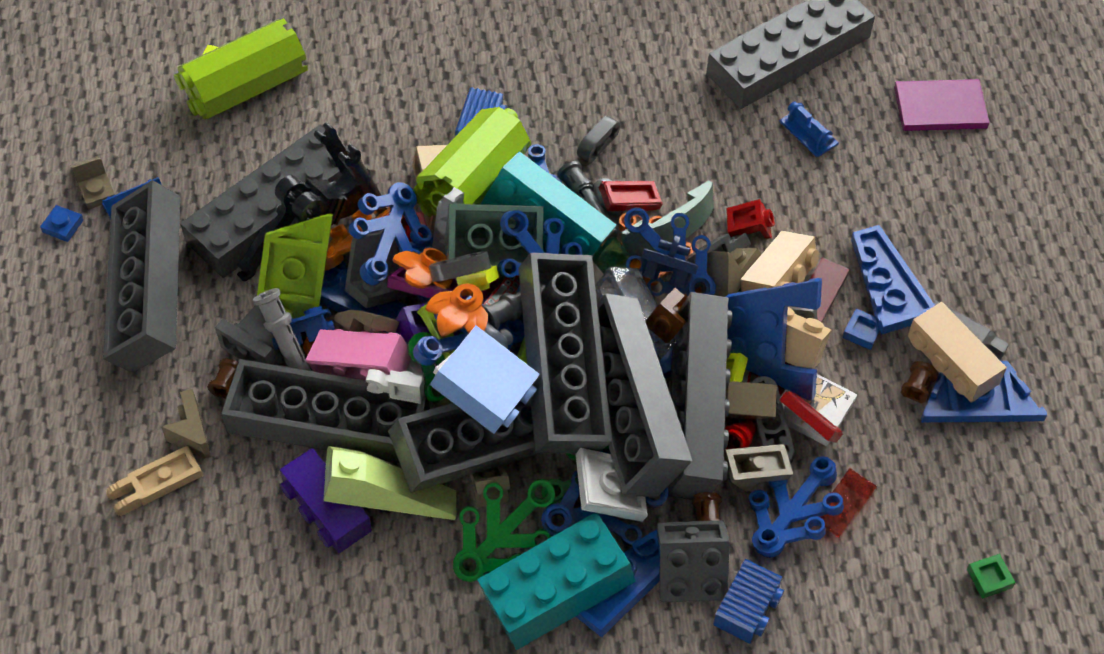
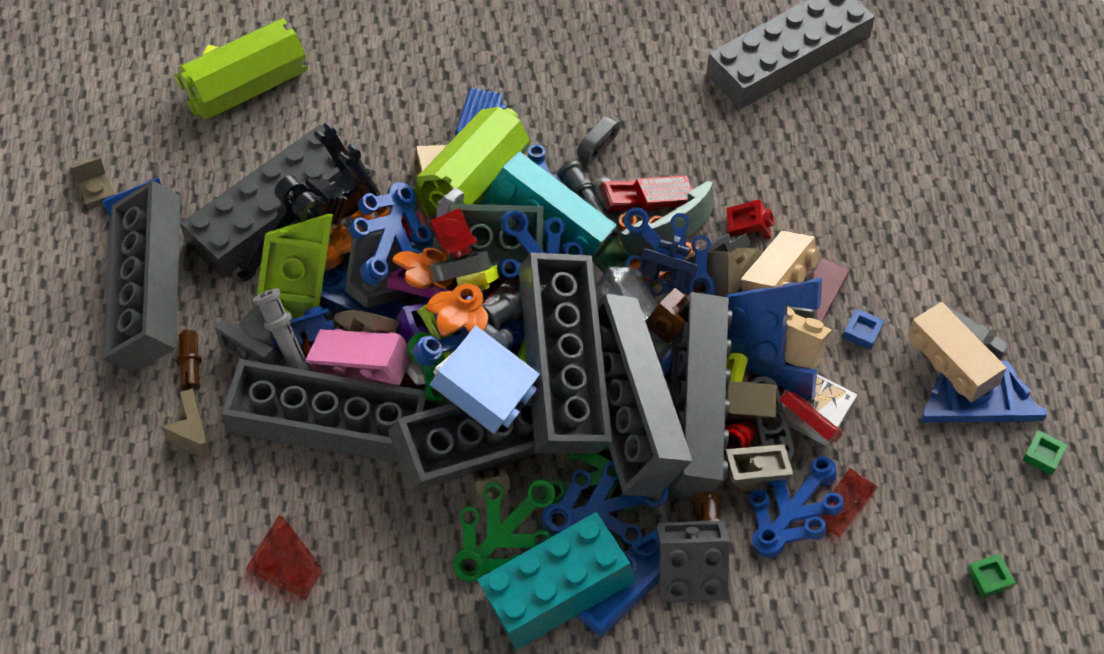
(61, 223): blue plate -> none
(155, 480): tan hinge -> none
(189, 360): none -> reddish brown axle
(222, 382): reddish brown bush -> none
(285, 561): none -> clear red wing
(337, 523): dark purple brick -> none
(373, 483): yellowish green wedge -> none
(399, 385): white plate -> none
(453, 233): none -> red bracket
(602, 490): white tile -> none
(662, 191): none -> tile
(748, 601): blue brick -> none
(808, 130): blue hinge -> none
(888, 280): wing -> none
(919, 381): reddish brown bush -> none
(941, 105): tile -> none
(1045, 452): none -> plate

